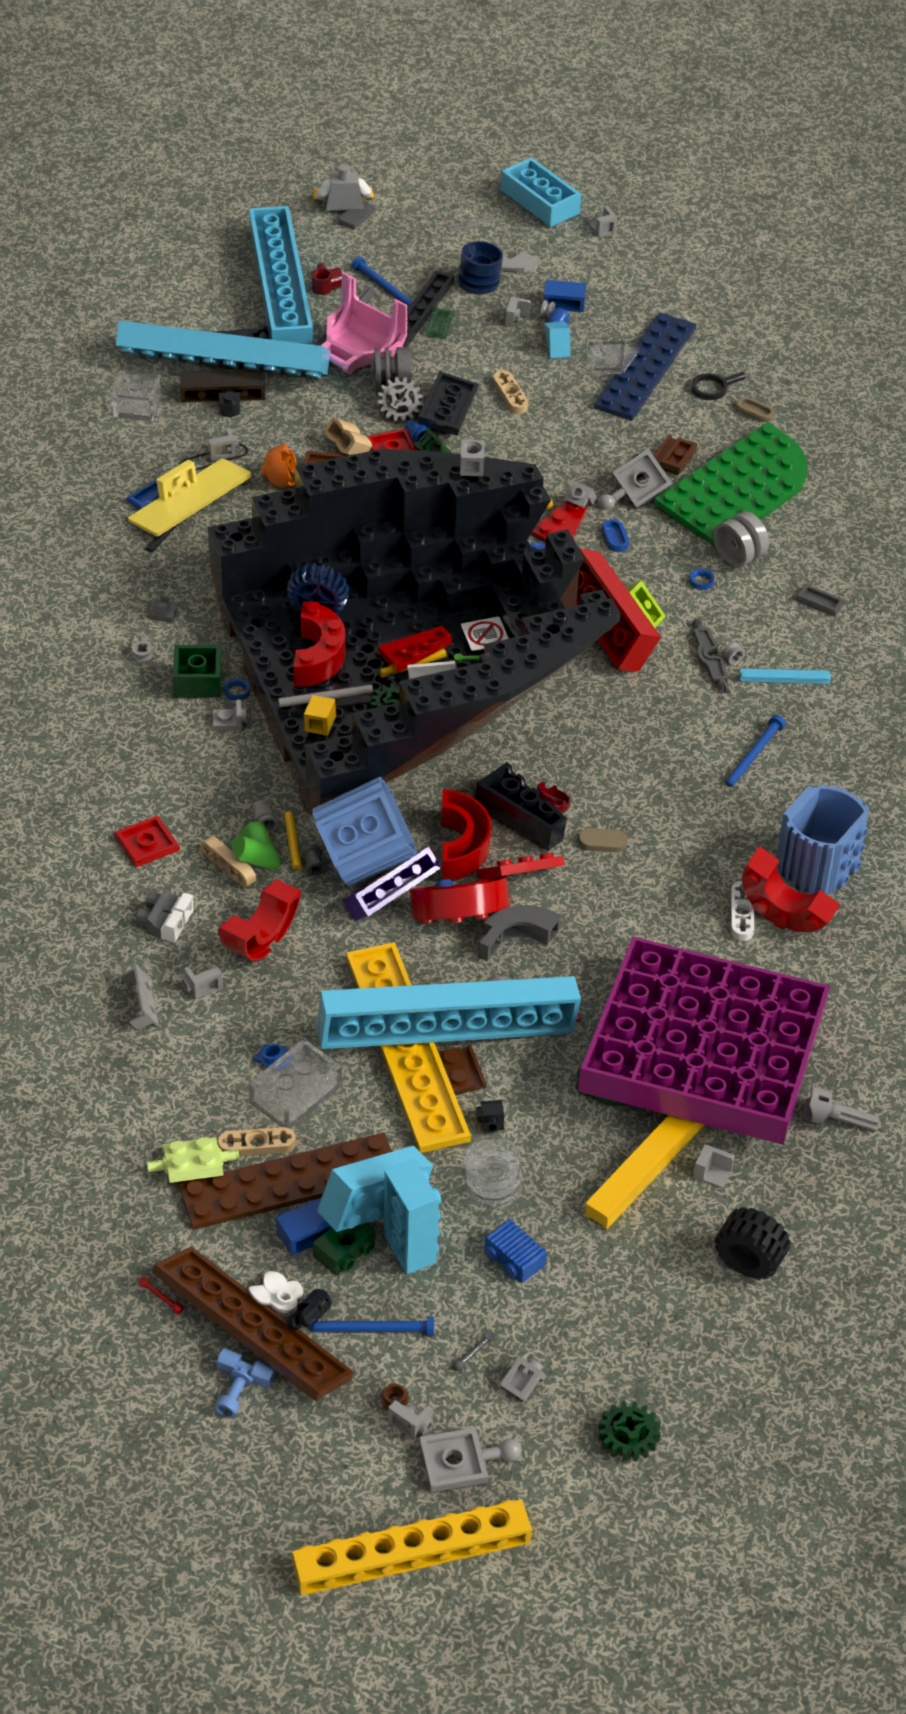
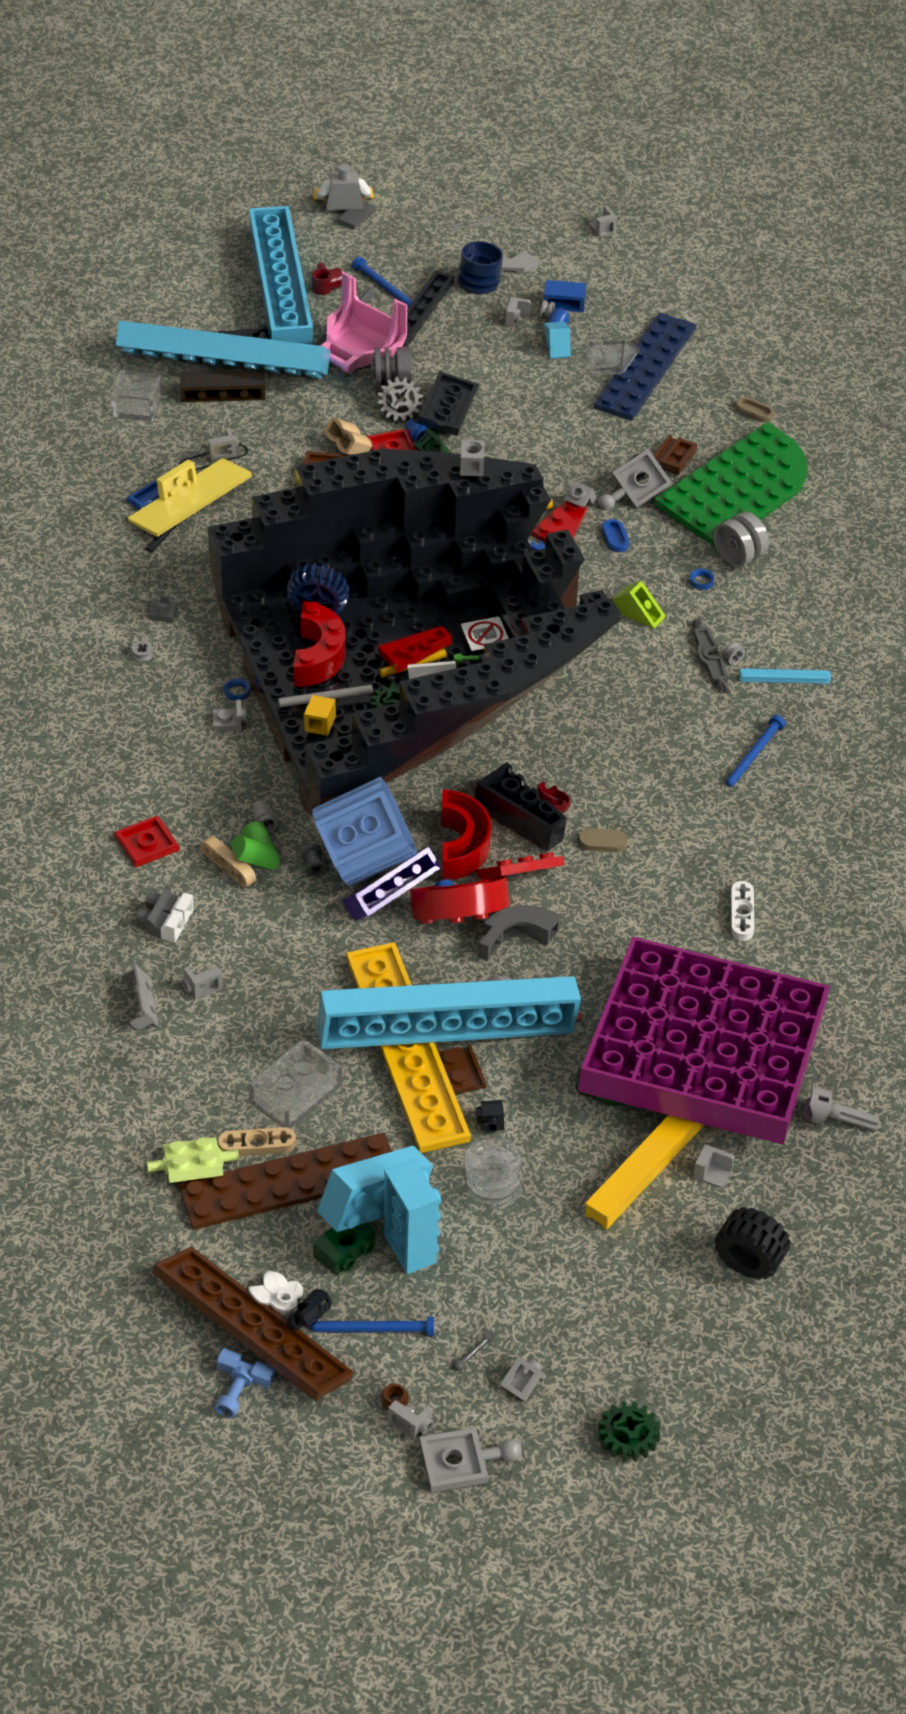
(145, 1283): red hinge -> none
(197, 671): dark green brick -> none
(229, 403): black plate -> none
(266, 925): red brick -> none
(270, 1054): blue animal -> none
(279, 466): orange cylinder -> none
(292, 841): yellow bar -> none
(301, 1227): blue piece -> none
(401, 1558): yellow brick -> none
(440, 323): clear green tile -> none
(511, 385): tan beam -> none
(515, 1251): blue brick -> none
(540, 192): medium azure brick -> none
(634, 636): red brick -> none
(723, 381): black piece -> none
(779, 902): red brick -> none
(820, 600): dark grey tile -> none
(822, 839): medium blue piece -> none

